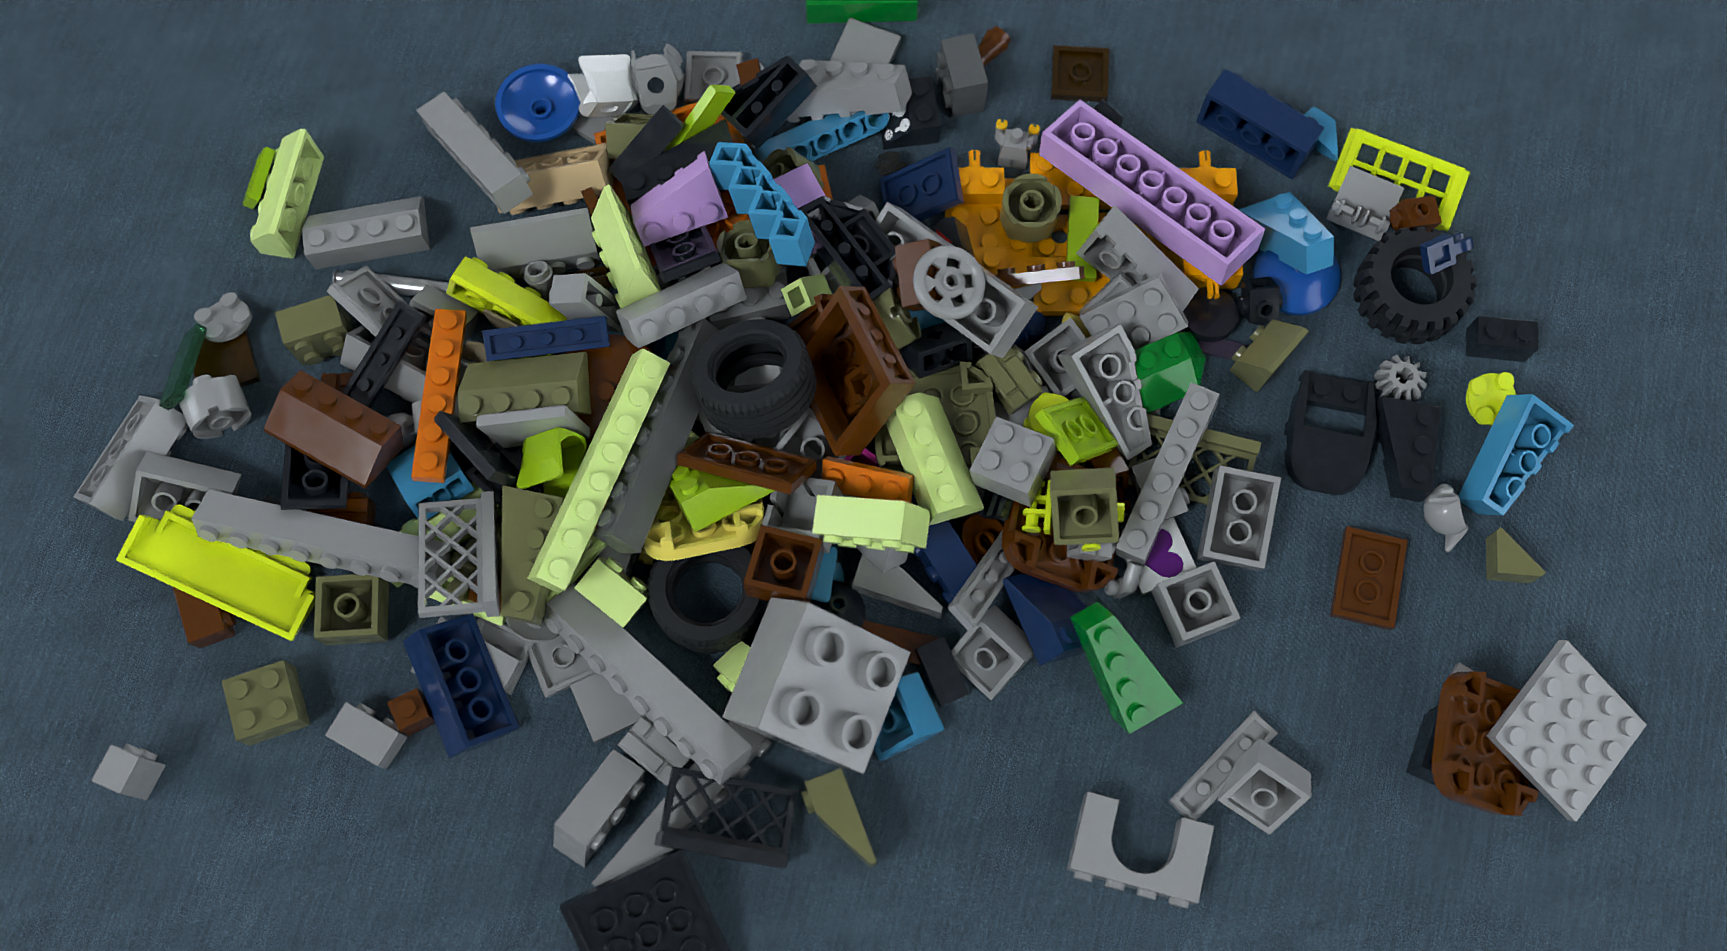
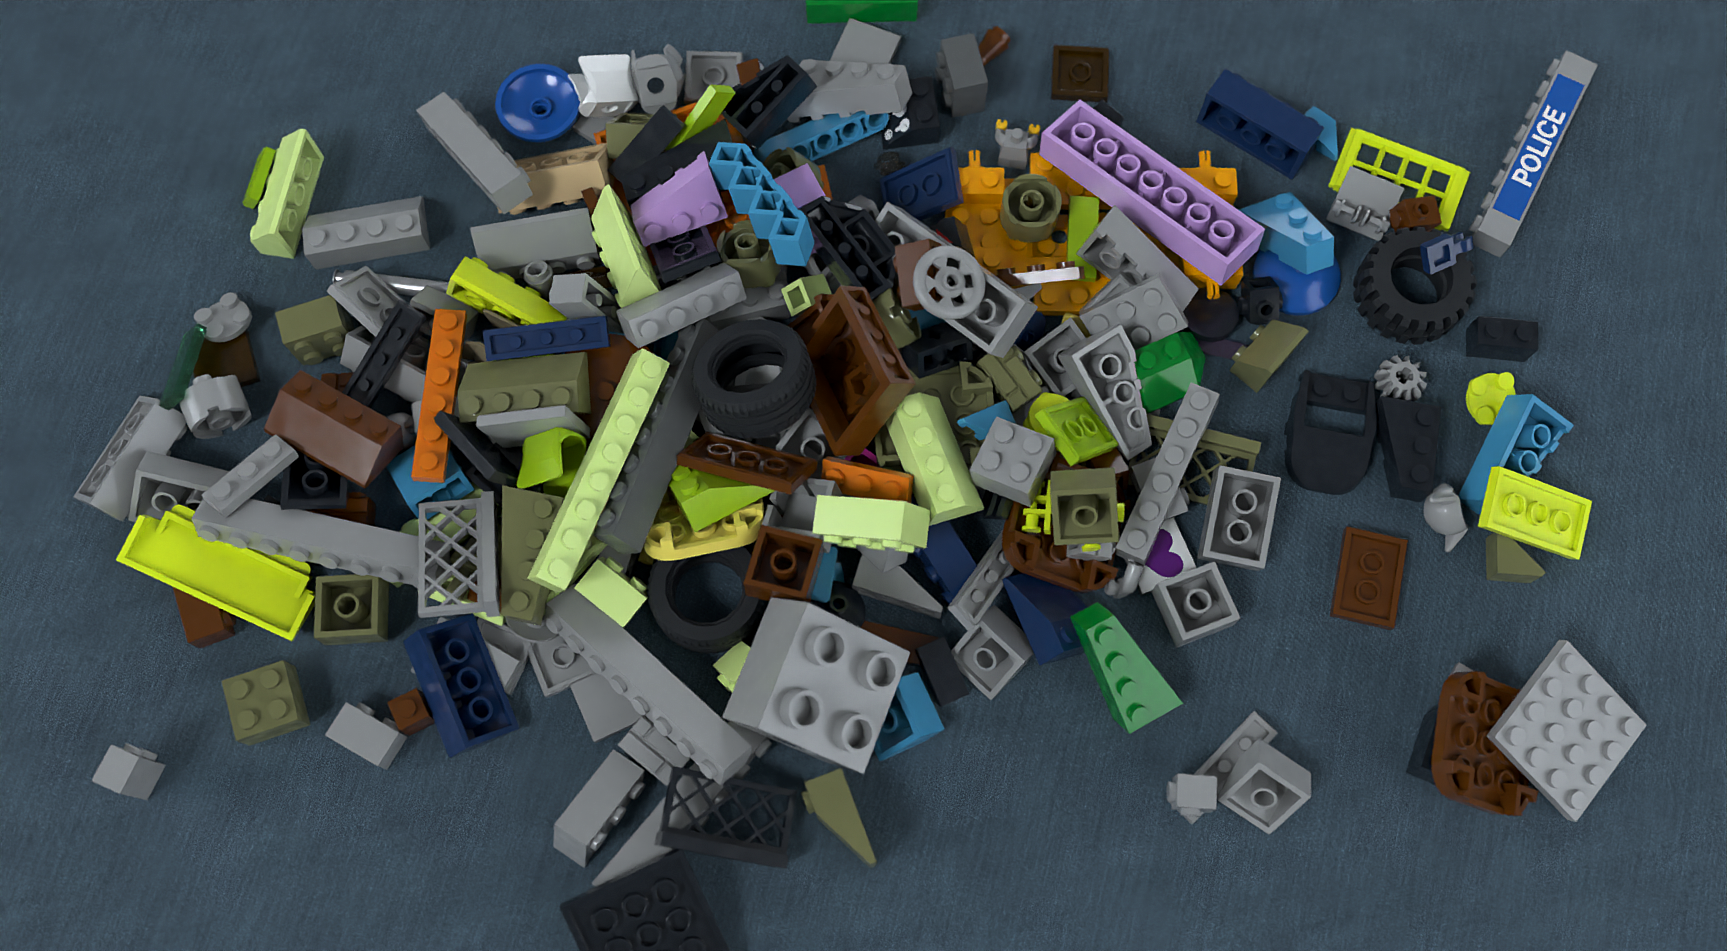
(250, 476): none -> light grey plate
(979, 535): reddish brown dish -> none
(982, 420): none -> dark azure slope
(1177, 879): light grey arch -> none
(1192, 794): none -> light grey brick
(1532, 154): none -> brick
(1535, 513): none -> neon yellow plate

